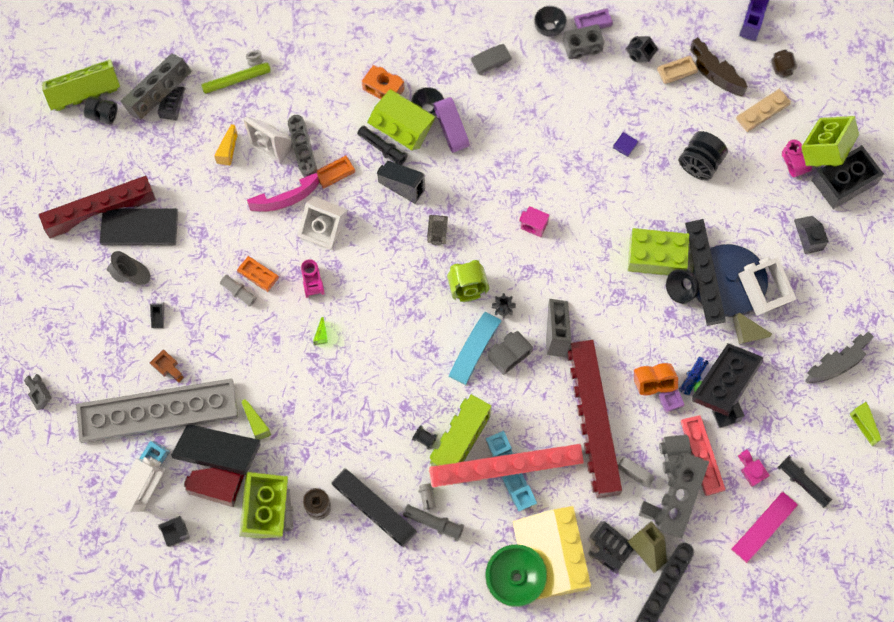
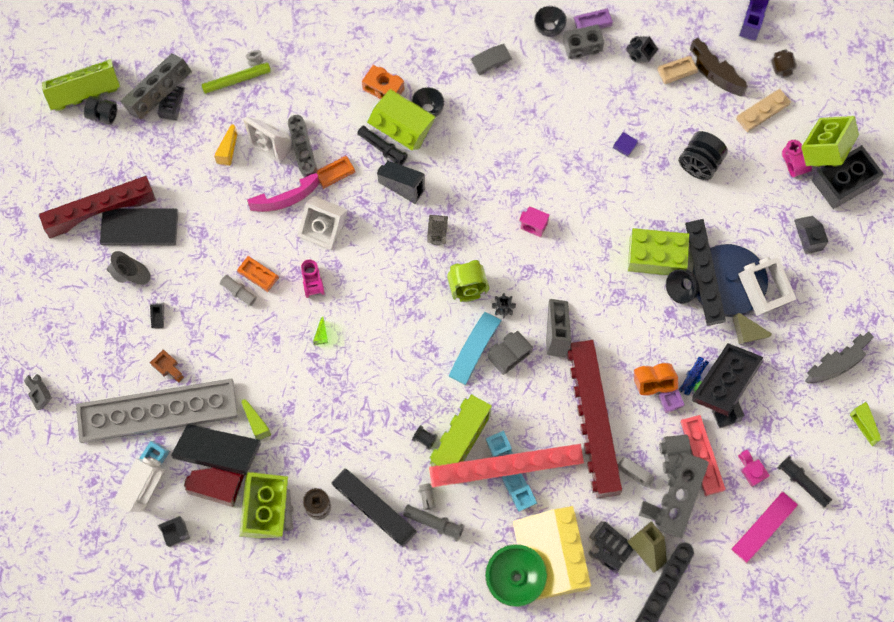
(451, 124): medium lavender beam -> none

